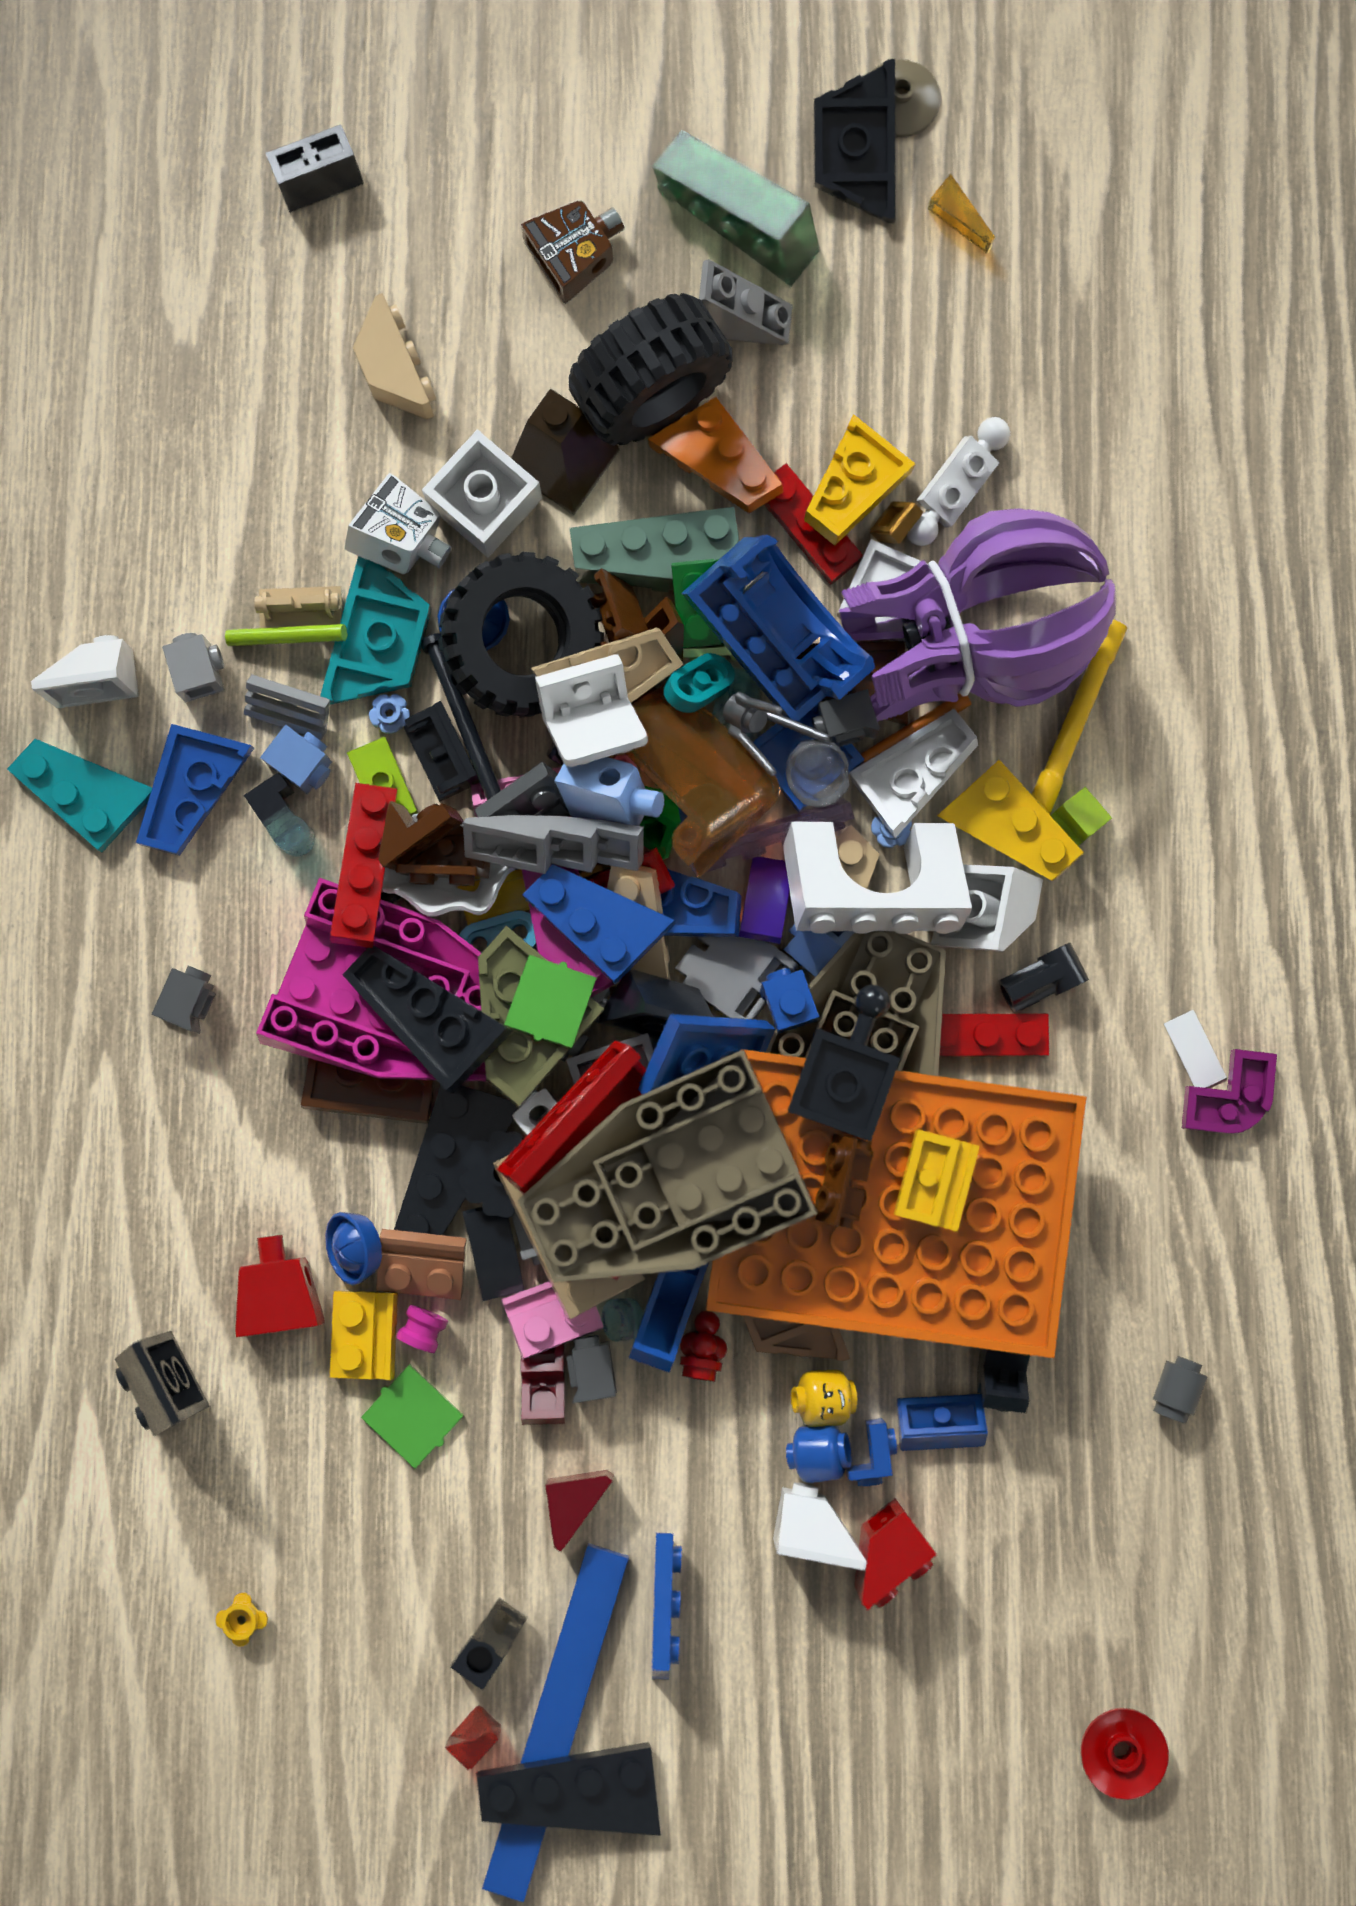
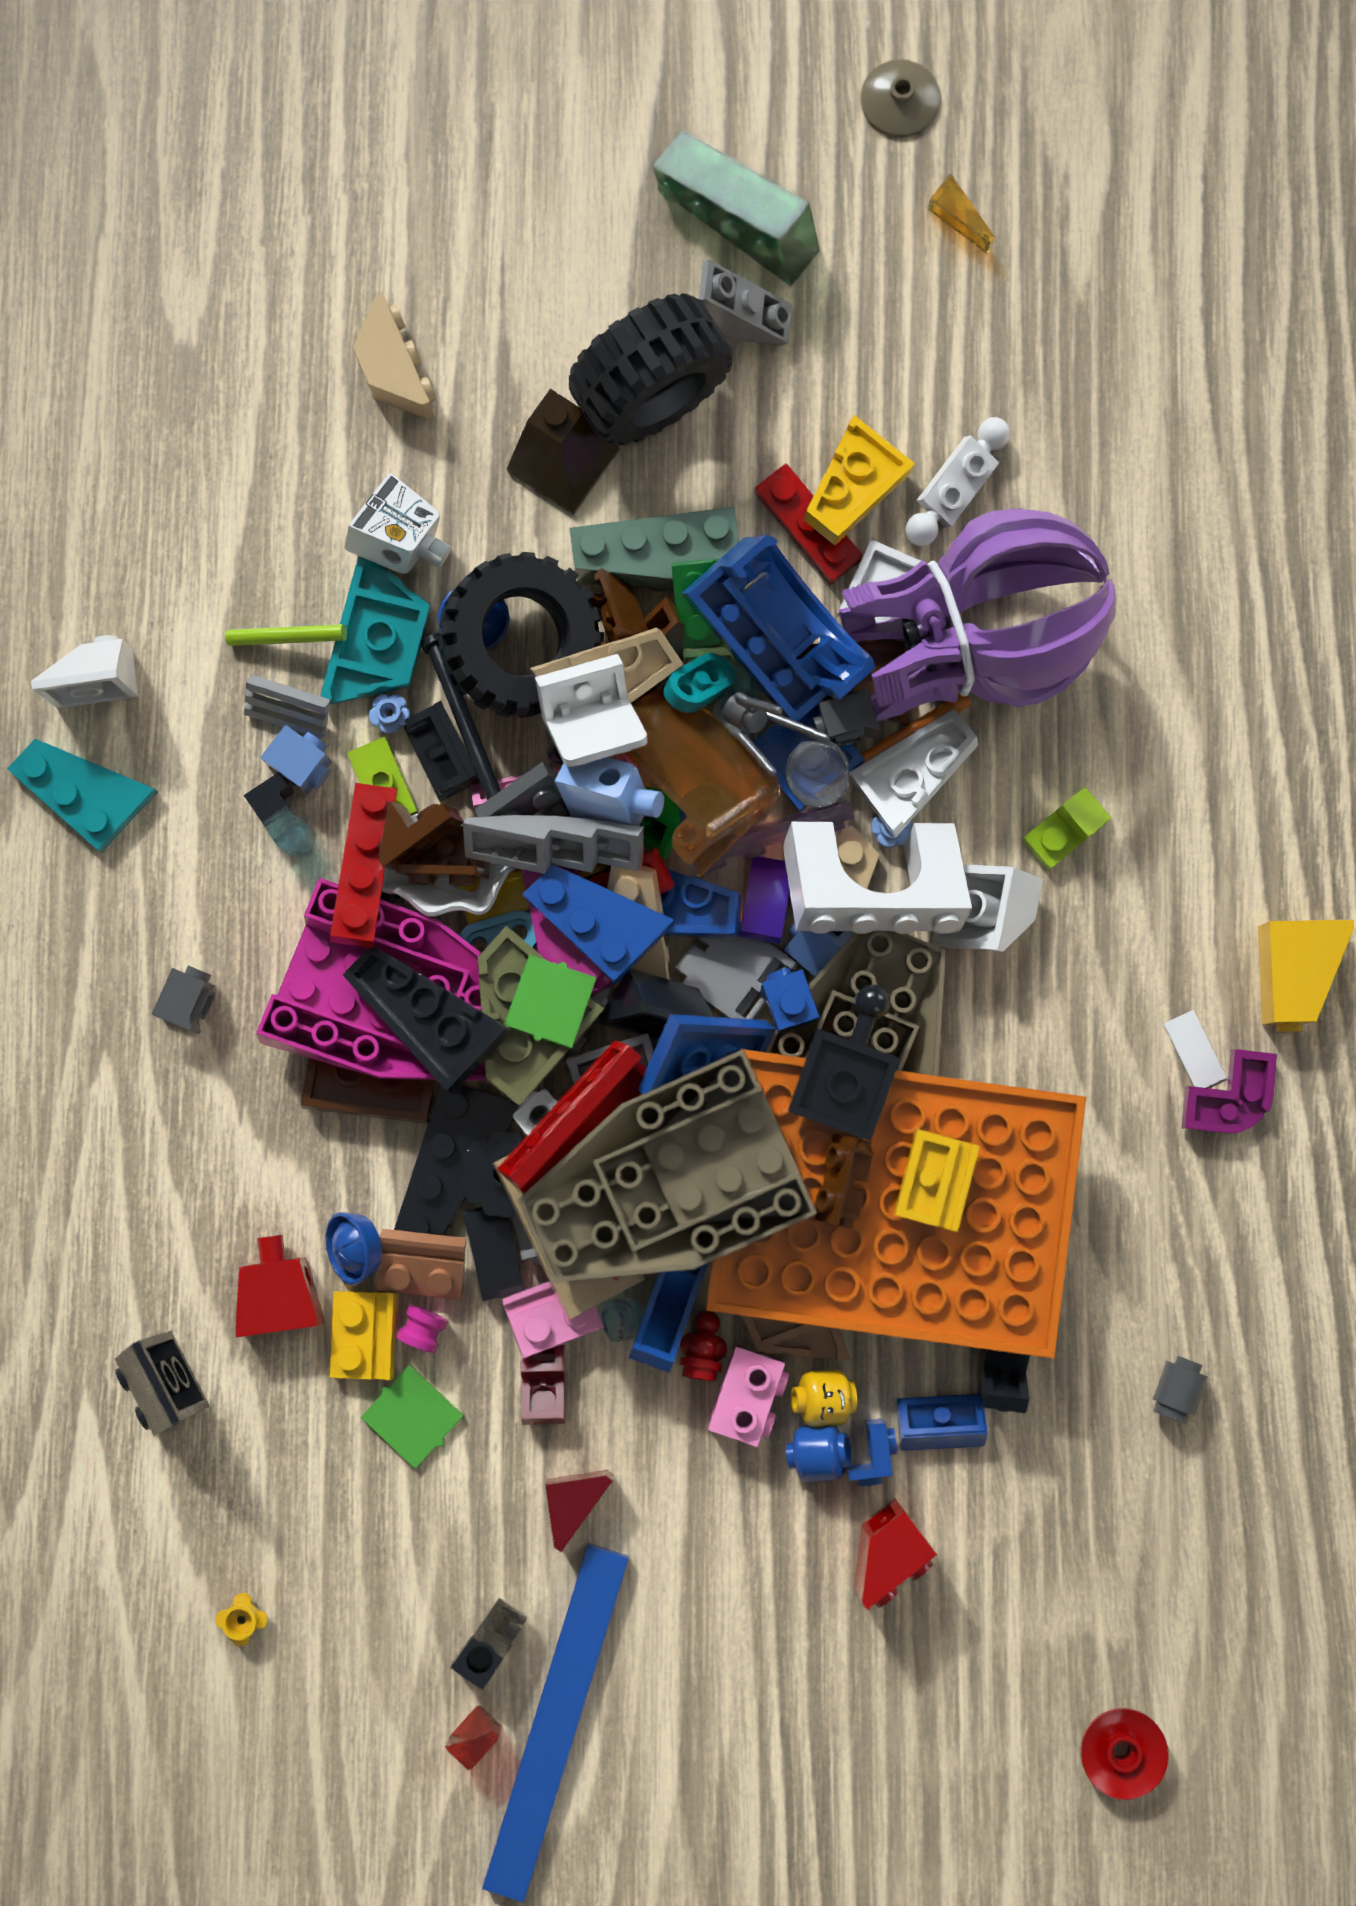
(188, 785): blue wing -> none
(194, 666): light grey brick -> none
(299, 606): tan hinge -> none
(315, 168): black hinge -> none
(482, 493): white brick -> none
(572, 245): reddish brown torso -> none
(579, 1791): black wing -> none
(591, 1369): dark grey window -> none
(665, 1606): blue wing -> none
(719, 453): orange wing -> none
(747, 1395): none -> bright pink brick
(812, 1529): white slope -> none
(858, 142): black wing -> none
(896, 522): pearl gold tile -> none
(994, 1035): red plate -> none
(1013, 822): yellow wing -> none
(1050, 975): black piece -> none
(1051, 778): yellow piece -> none
(1298, 968): none -> yellow slope

